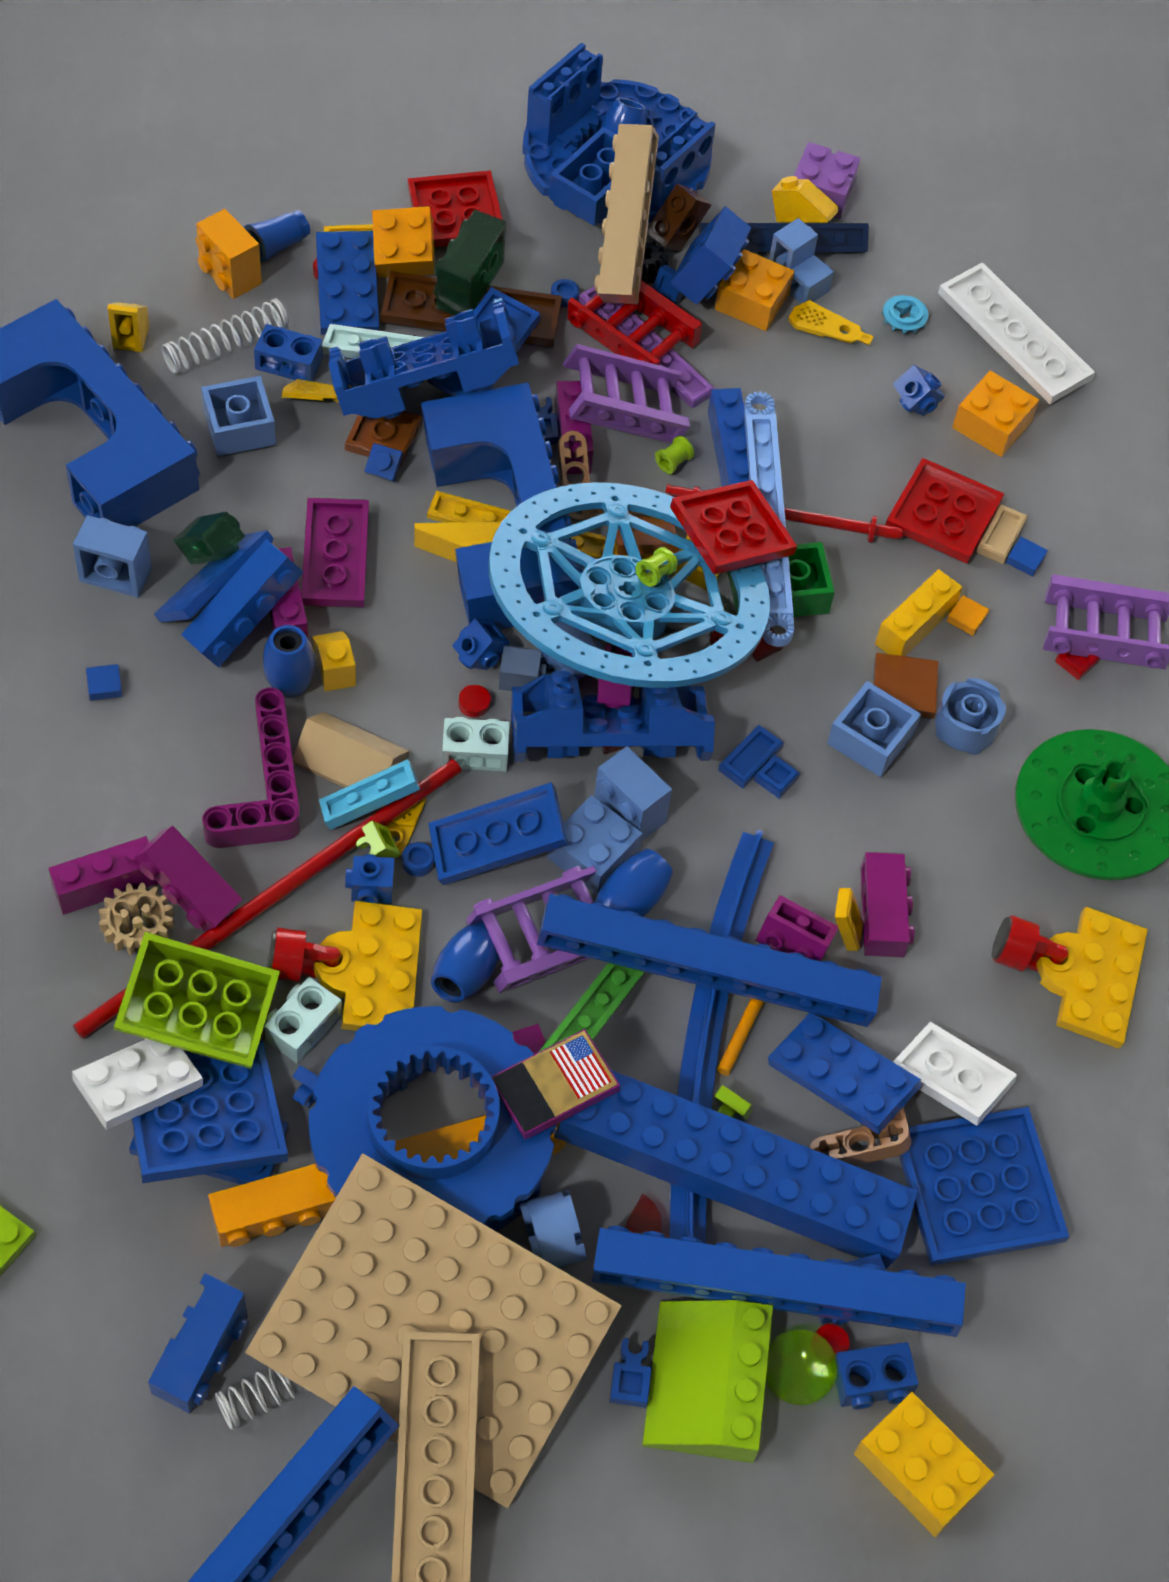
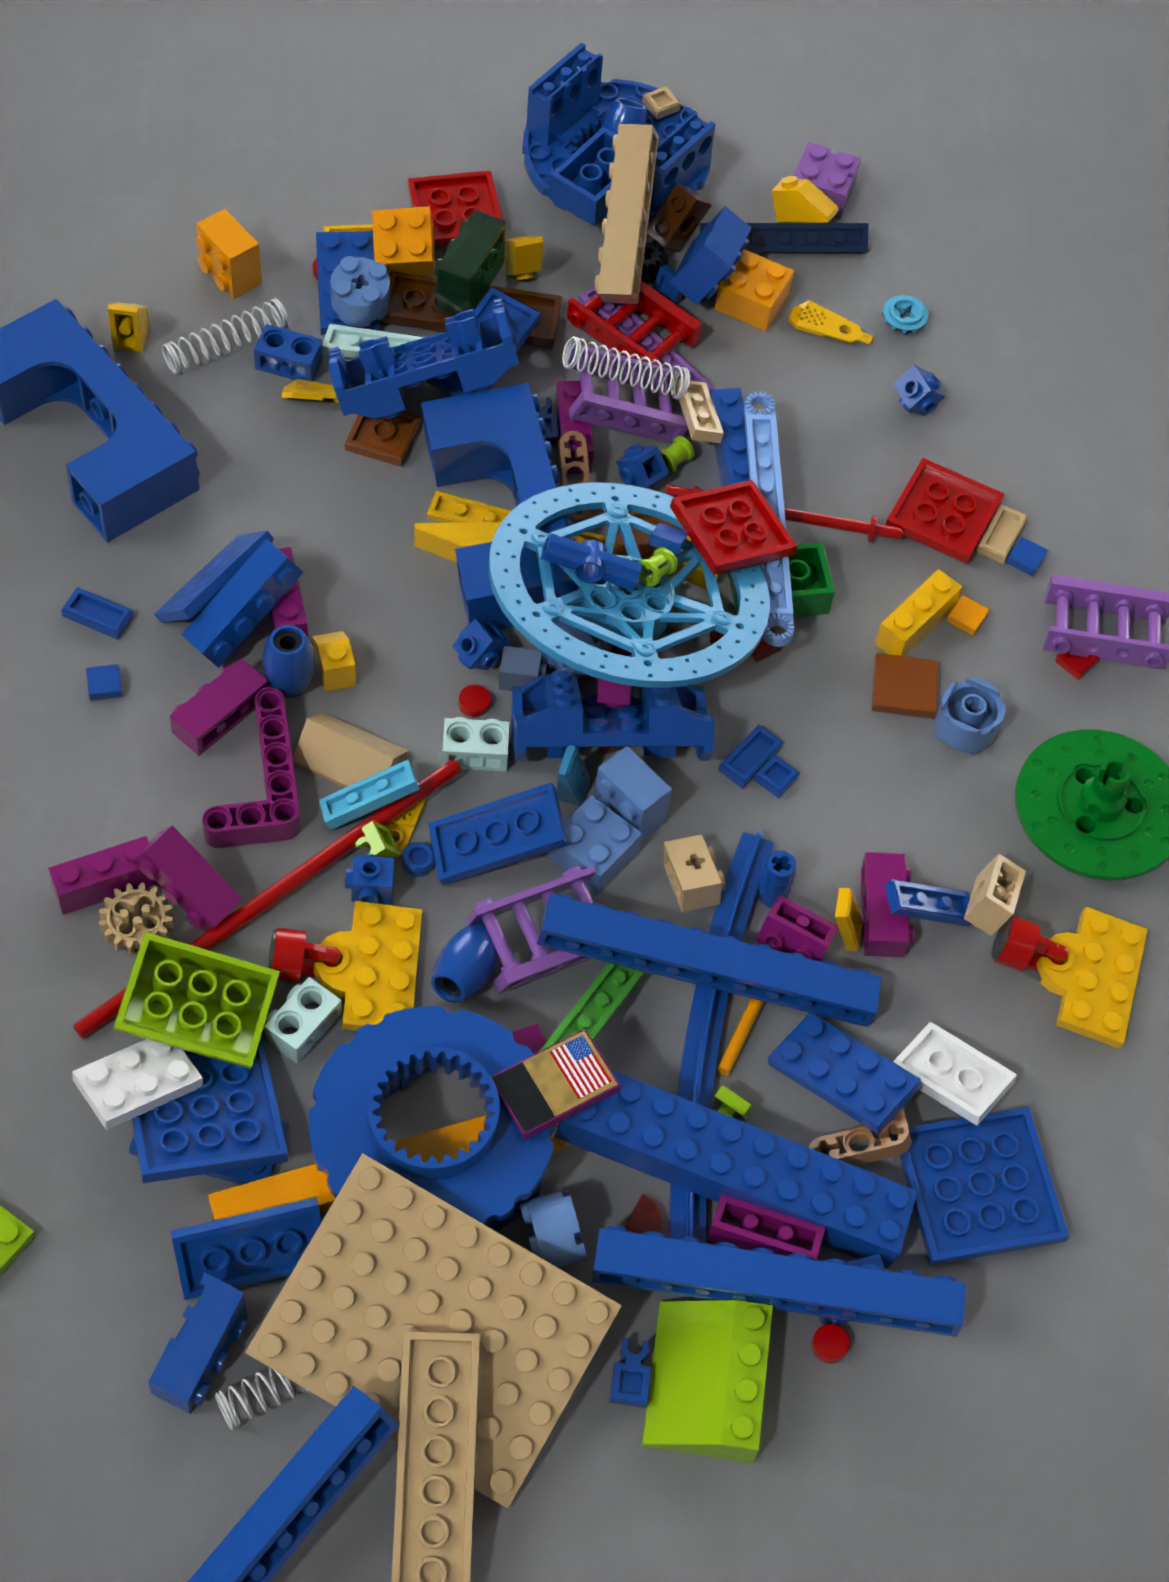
(97, 613): none -> blue tile
(112, 556): medium blue brick -> none
(210, 538): clear green brick -> none
(217, 706): none -> magenta brick
(238, 415): medium blue brick -> none
(245, 1246): none -> blue plate
(278, 233): blue plant -> none
(304, 1093): blue tile -> none
(335, 552): magenta plate -> none
(360, 291): none -> medium blue brick
(384, 462): blue plate -> none
(523, 256): none -> yellow slope
(566, 289): blue tile -> none
(572, 778): none -> dark azure slope
(578, 354): none -> white piece
(591, 561): none -> blue piece
(636, 883): blue piece -> none
(642, 466): none -> blue brick
(661, 102): none -> tan tile
(668, 537): none -> blue tile
(693, 873): none -> tan brick
(700, 413): none -> tan plate
(758, 1227): none -> magenta brick
(776, 877): none -> blue axle
(795, 249): medium blue brick -> none
(801, 1367): clear neon green dish -> none
(871, 1366): blue brick -> none
(873, 728): medium blue brick -> none
(923, 1464): yellow brick -> none
(927, 902): none -> blue tile
(995, 413): light orange brick -> none
(995, 894): none -> tan brick
(1016, 333): white plate -> none

